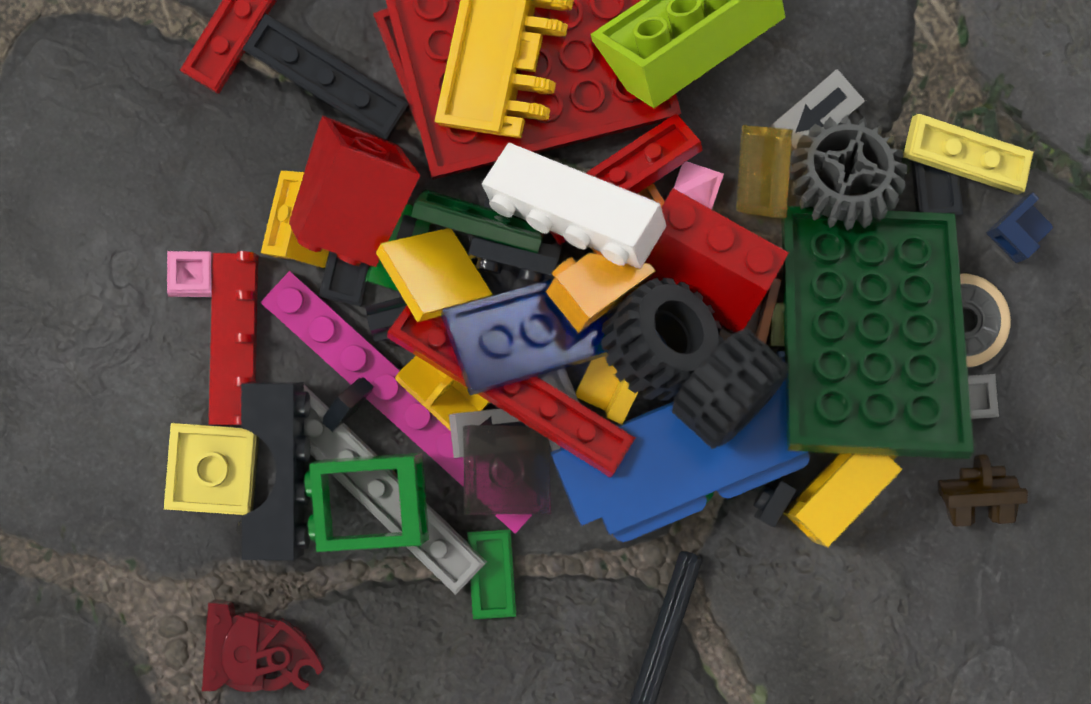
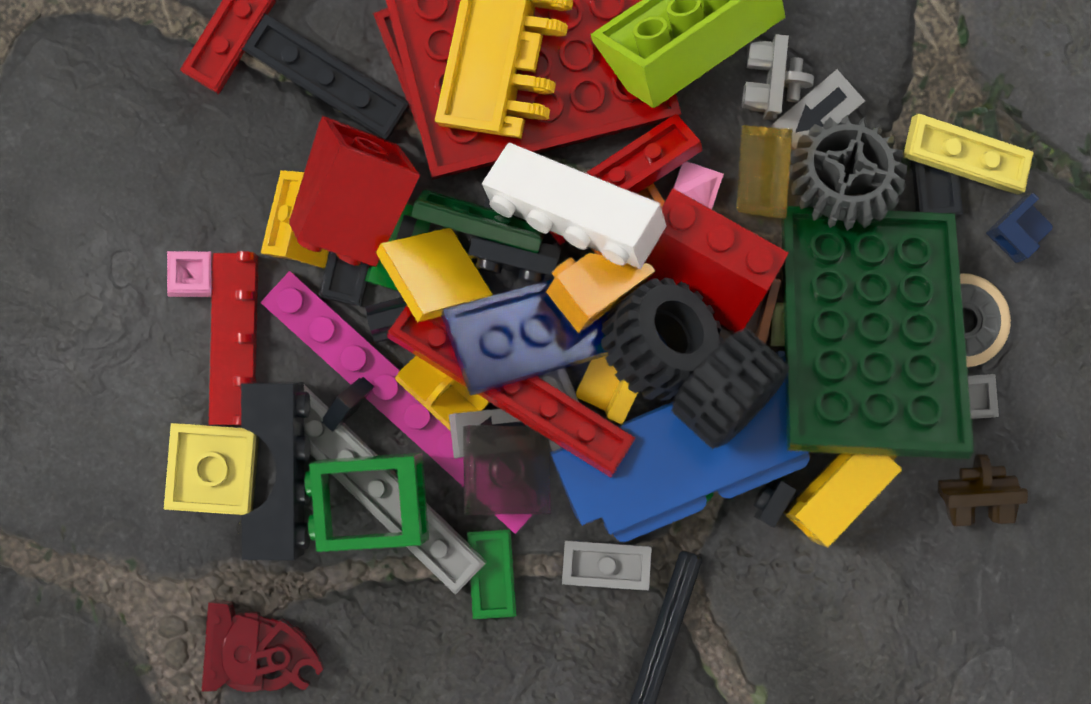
(606, 565): none -> light grey plate
(769, 96): none -> light grey hips

